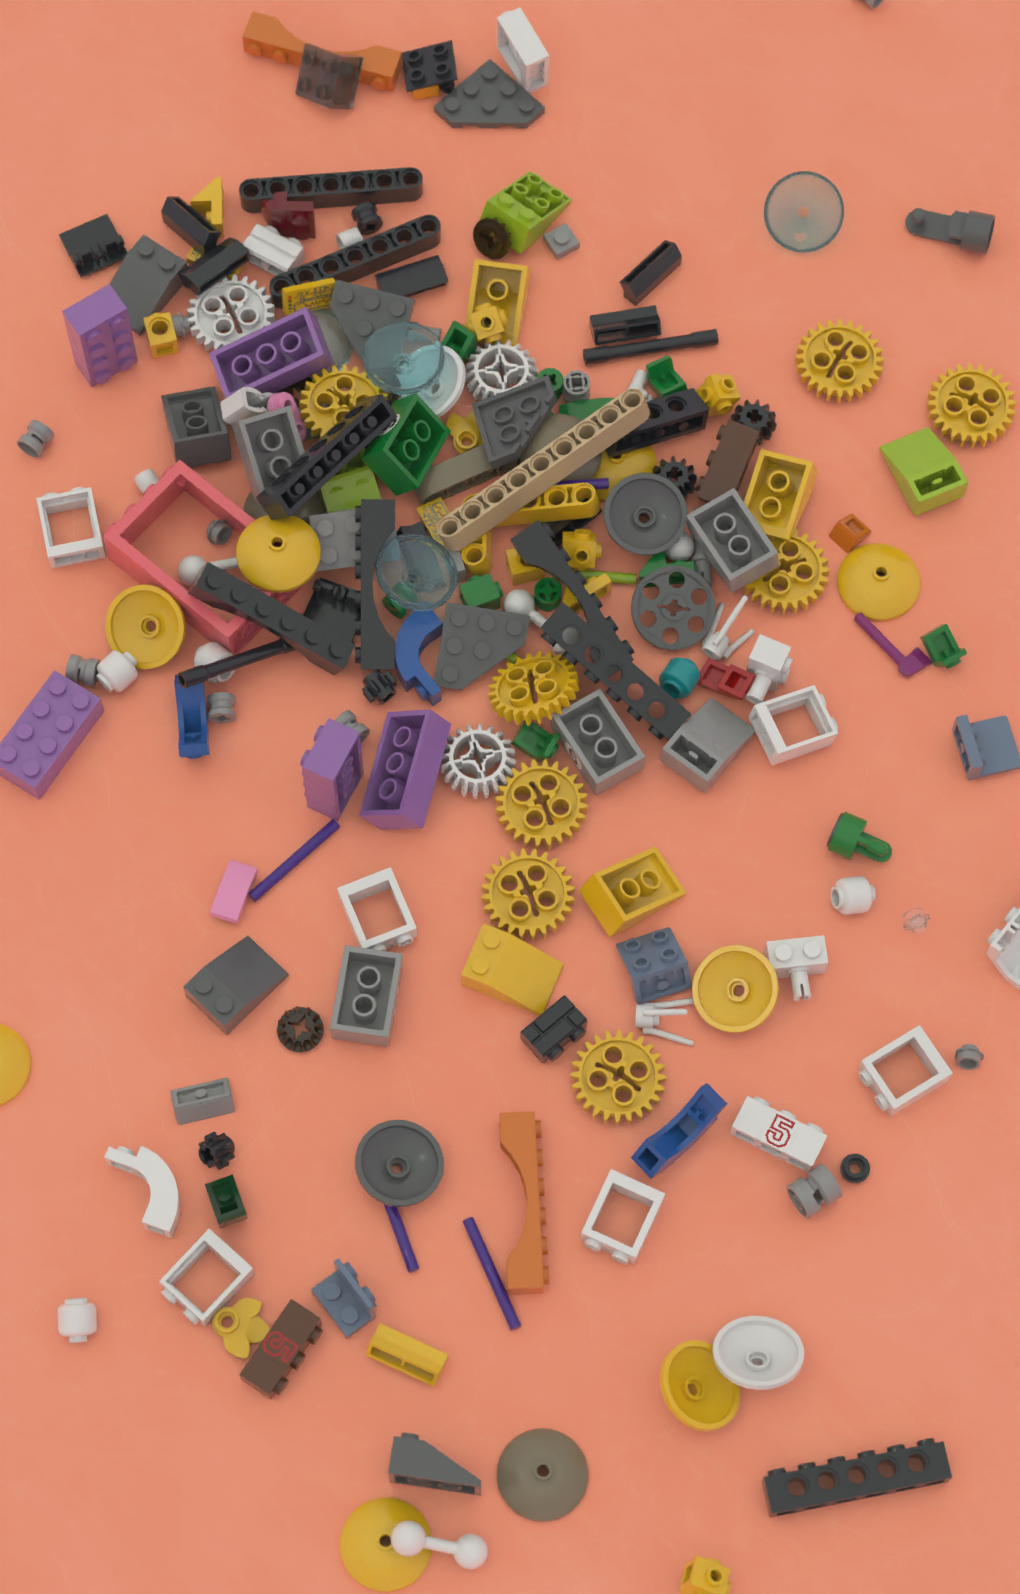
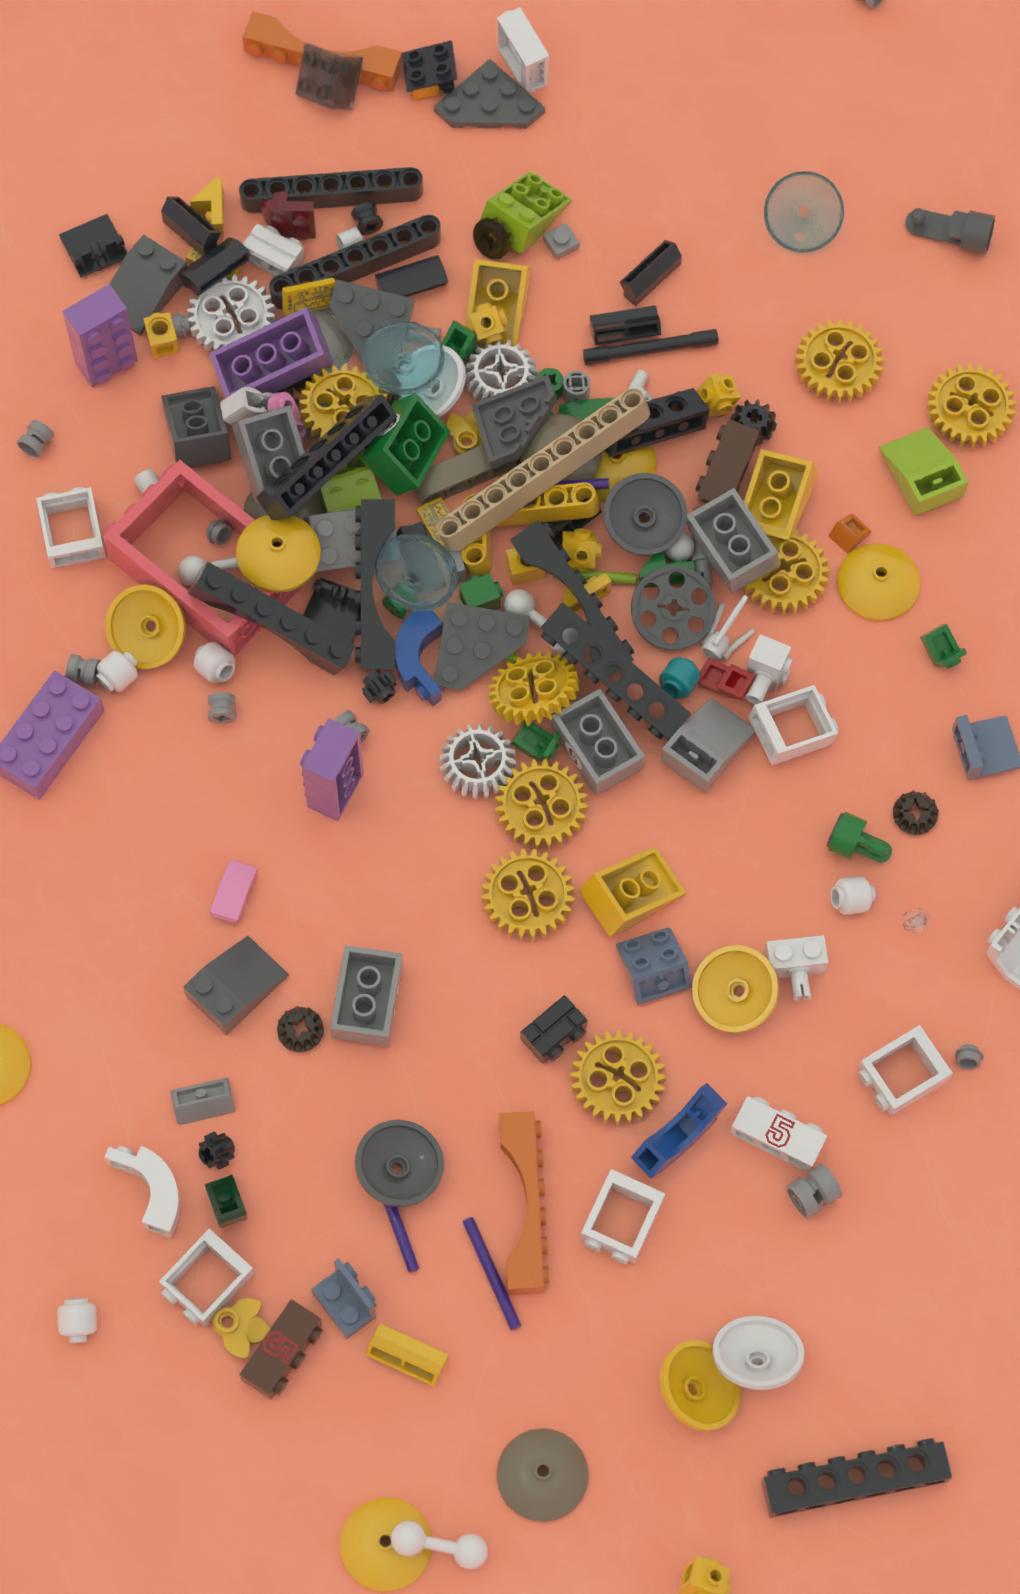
(192, 720): blue arch -> none
(203, 672): black piece -> none
(297, 857): dark purple bar -> none
(368, 887): white window -> none
(405, 769): medium lavender brick -> none
(422, 1465): dark grey slope -> none
(511, 970): yellow slope -> none
(547, 587): green wheel -> none
(649, 1015): white plant -> none
(664, 378): green bracket -> none
(678, 470): black gear -> none
(855, 1159): black plate -> none
(907, 665): magenta piece -> none
(907, 821): none -> dark brown gear

